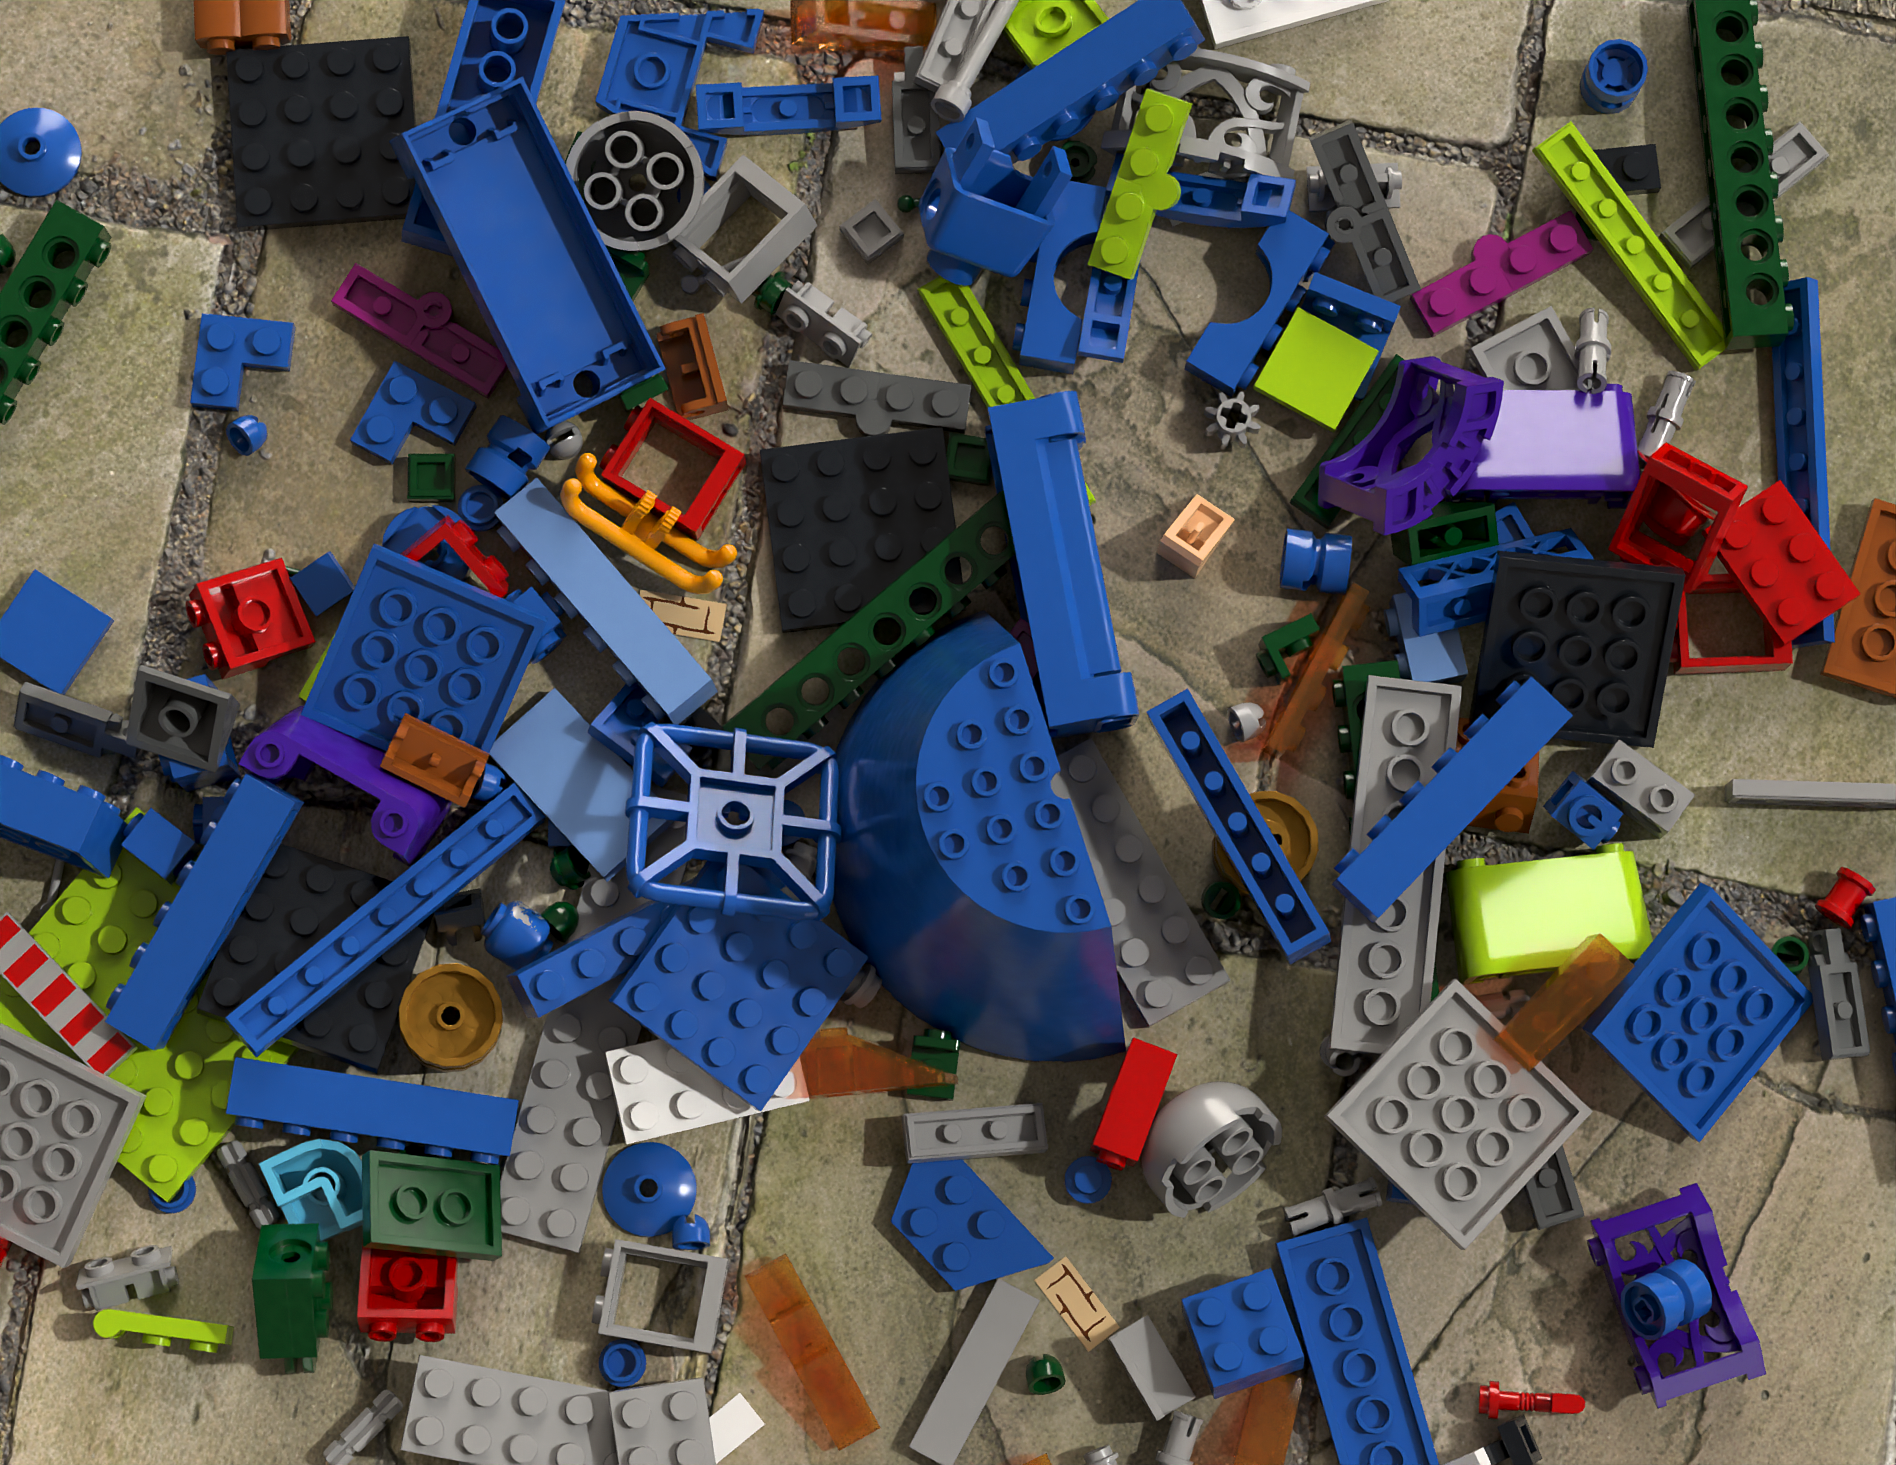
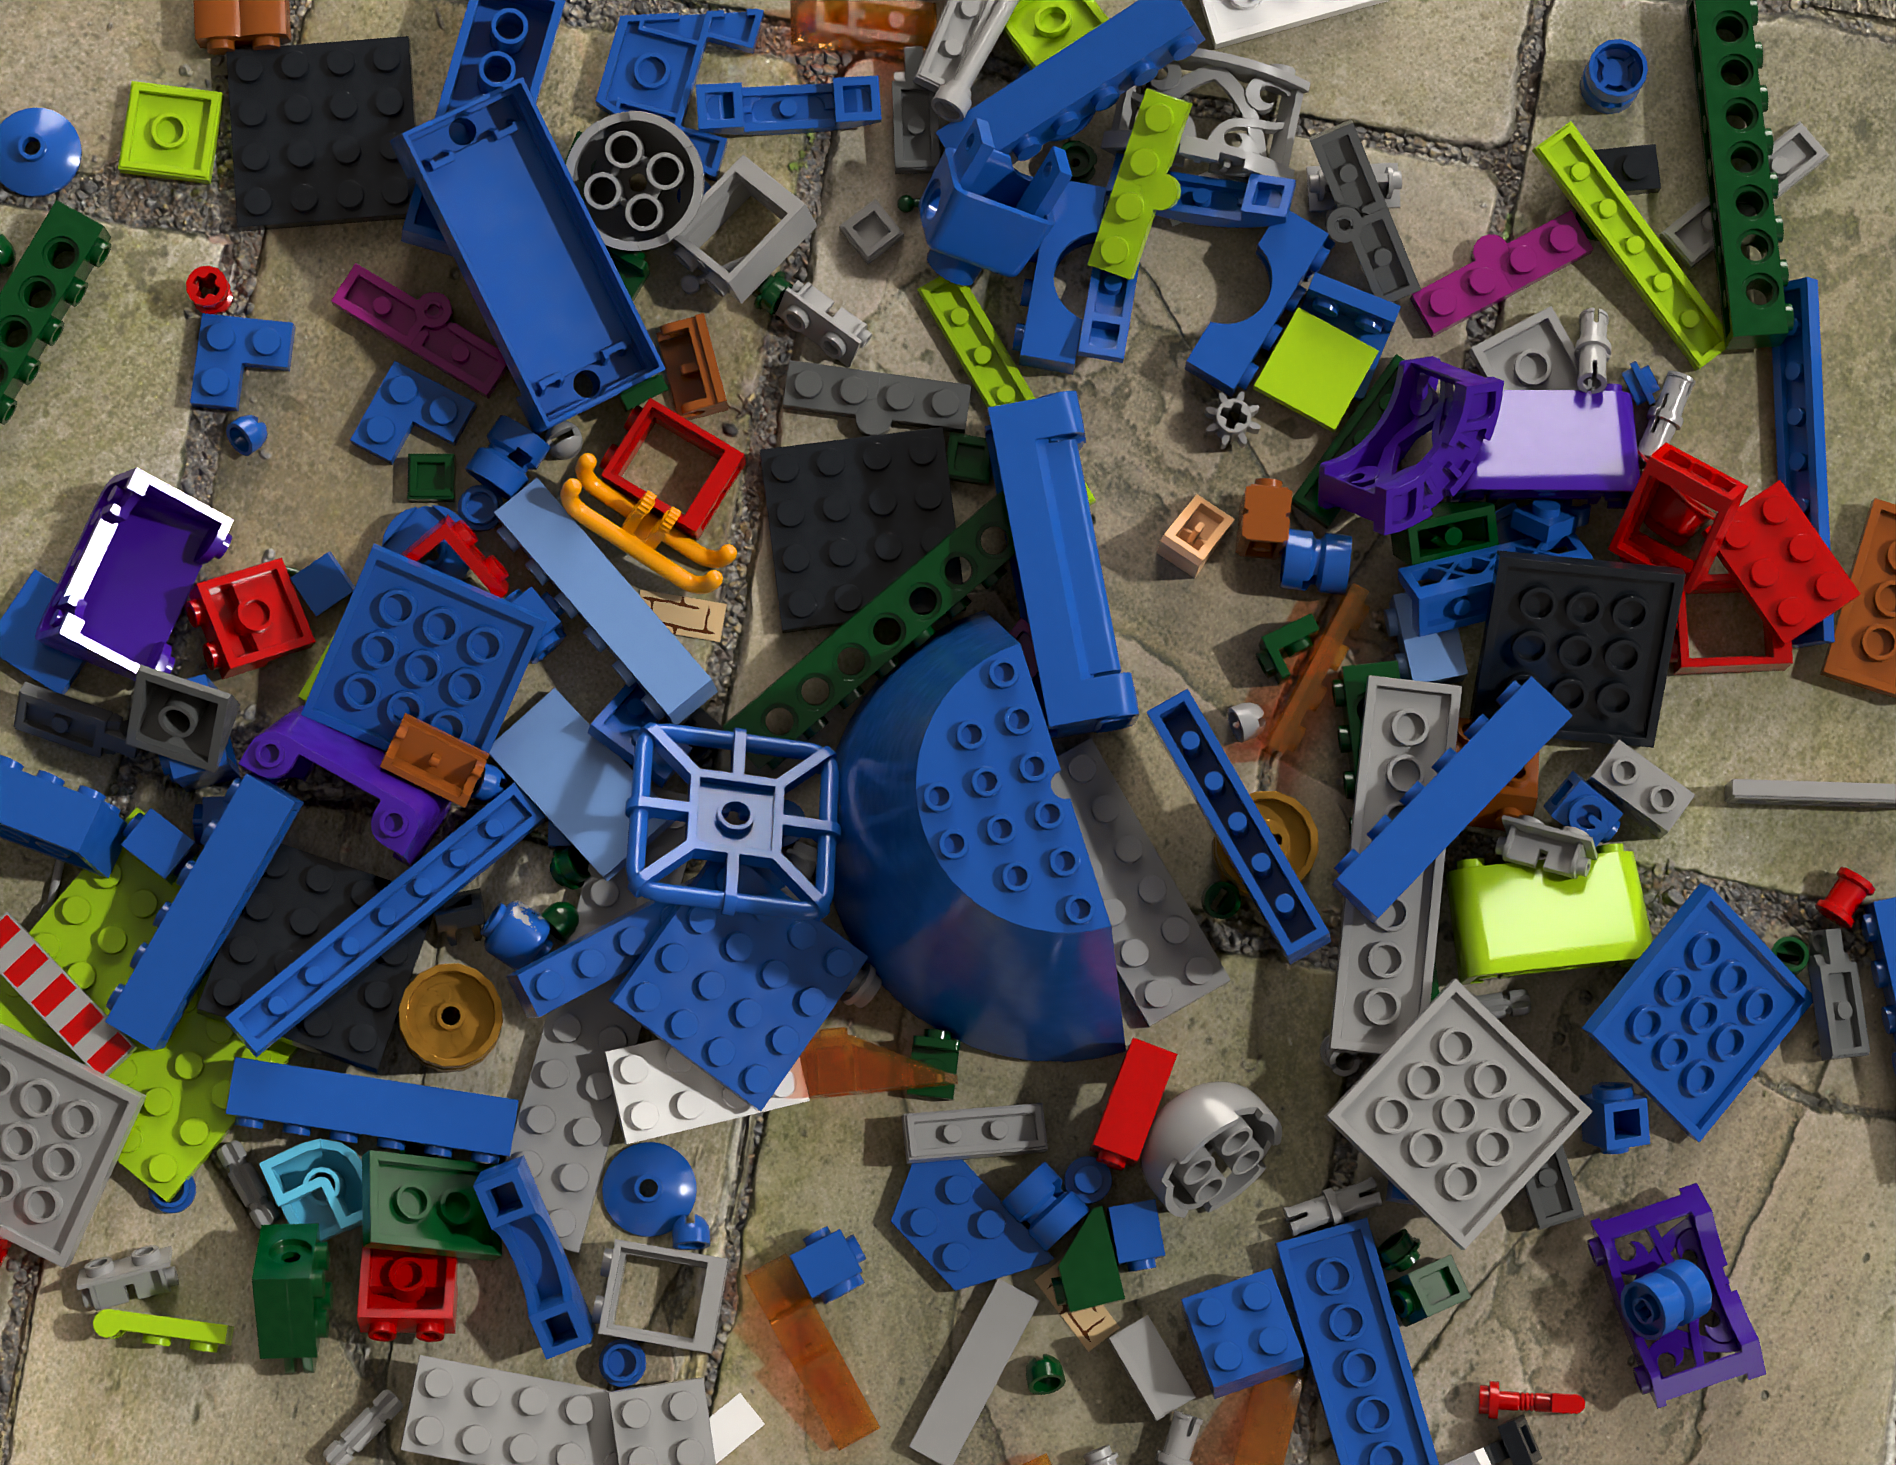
(132, 574): none -> dark purple windscreen
(171, 132): none -> lime tile
(208, 277): none -> red bush
(549, 1284): none -> blue arch
(829, 1264): none -> blue brick
(1045, 1206): none -> blue wheel
(1089, 1268): none -> dark green slope
(1136, 1234): none -> blue brick
(1264, 519): none -> dark orange brick
(1399, 1251): none -> dark green plate
(1427, 1291): none -> dark green bracket
(1550, 519): none -> blue plate
(1564, 1001): clear orange slope -> none
(1567, 850): none -> light grey hinge
(1617, 1118): none -> blue brick
(1641, 383): none -> blue plate

